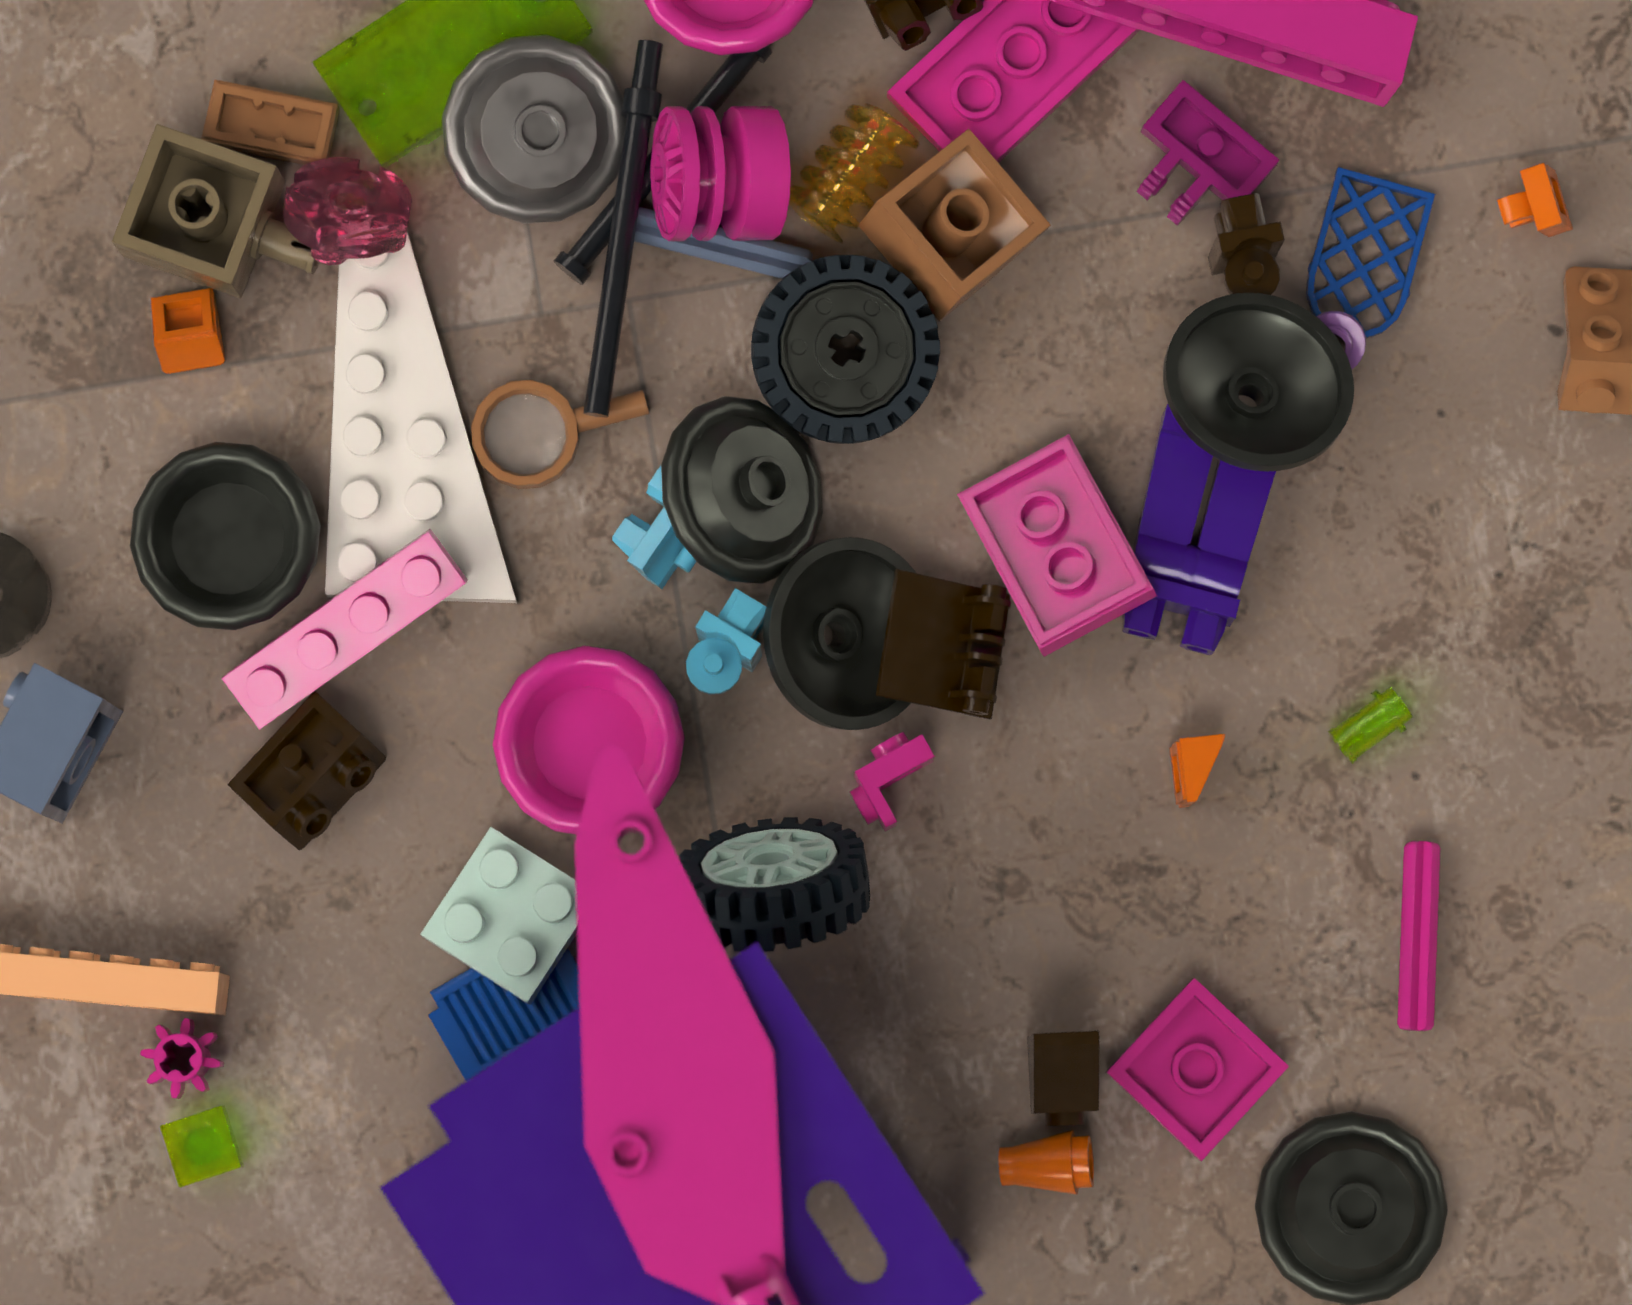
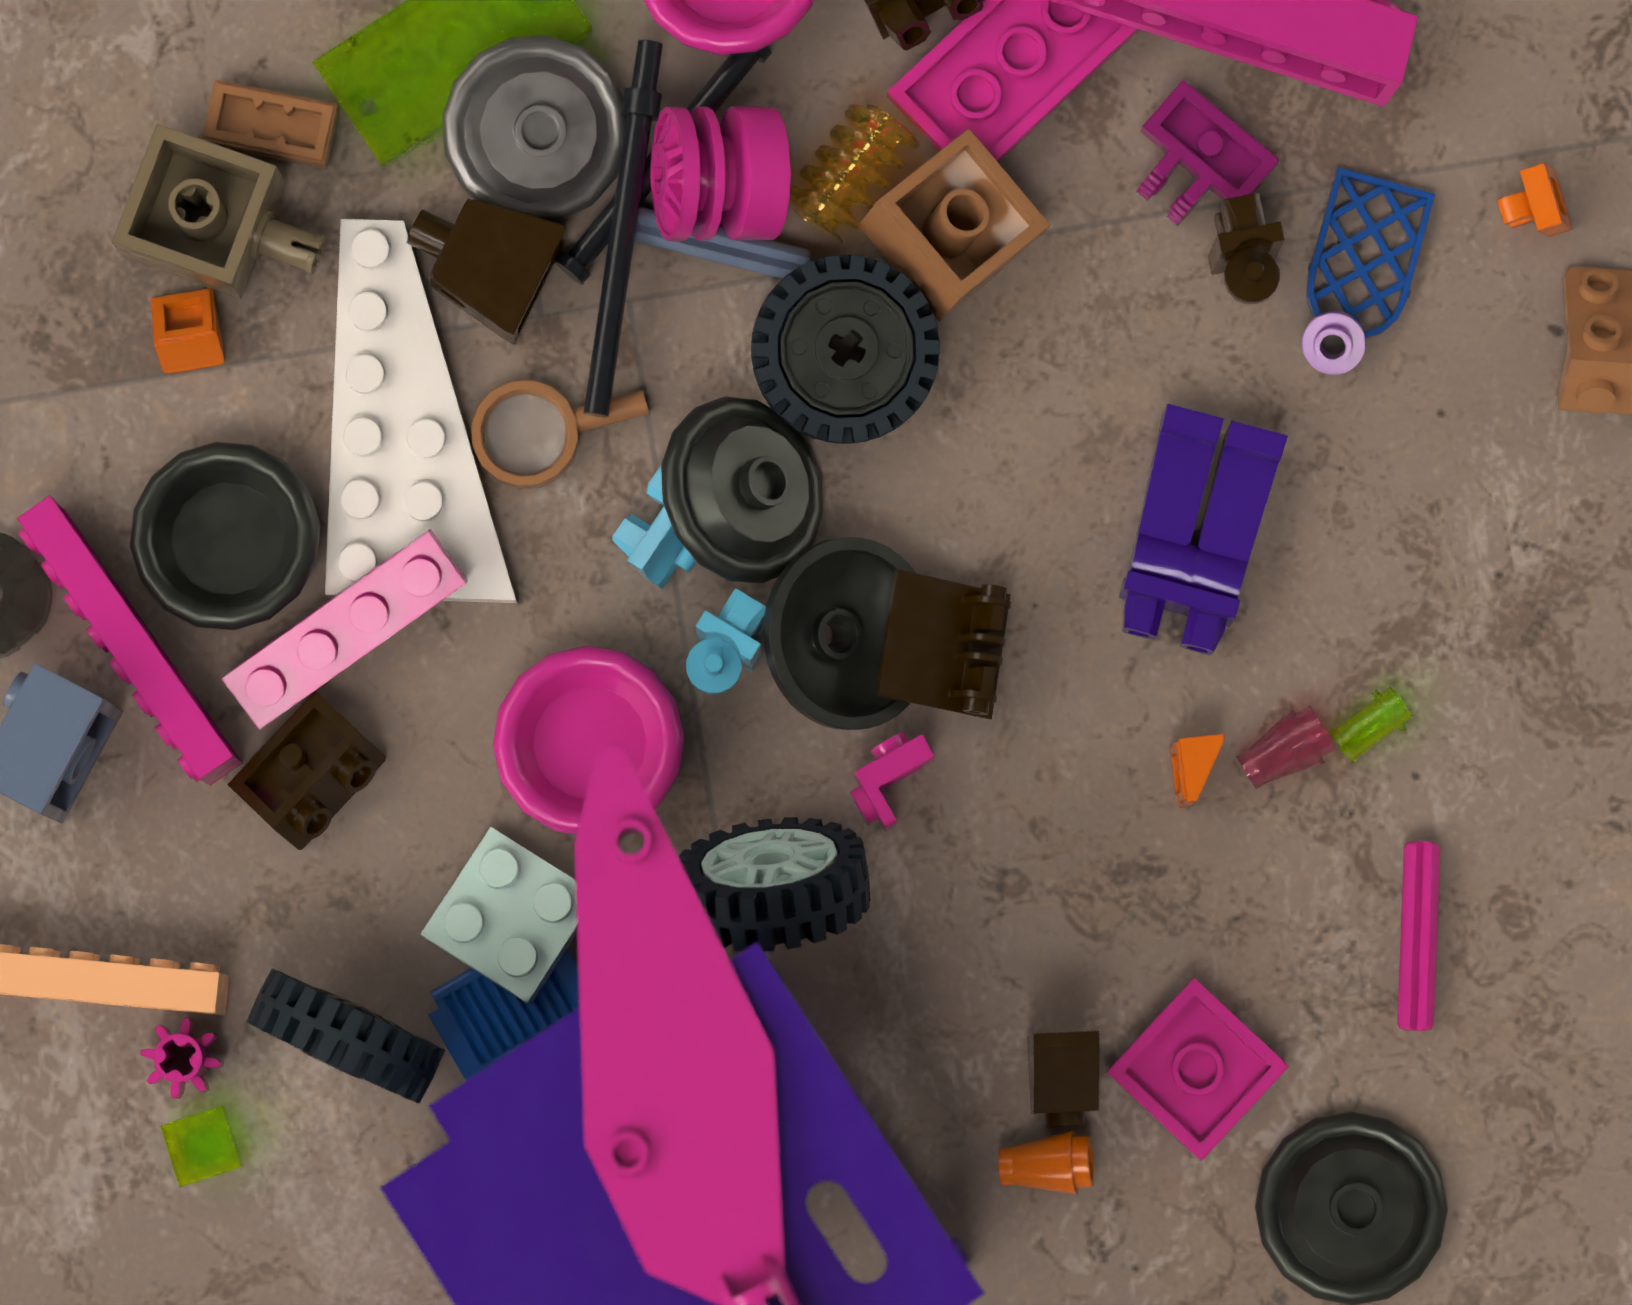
(135, 650): none -> dark pink piece
(345, 1036): none -> black wheel
(375, 214): clear pink plate -> none
(490, 261): none -> dark brown torso
(1056, 545): dark pink tile -> none
(1277, 358): pearl dark grey dish -> none
(1287, 748): none -> clear pink cone

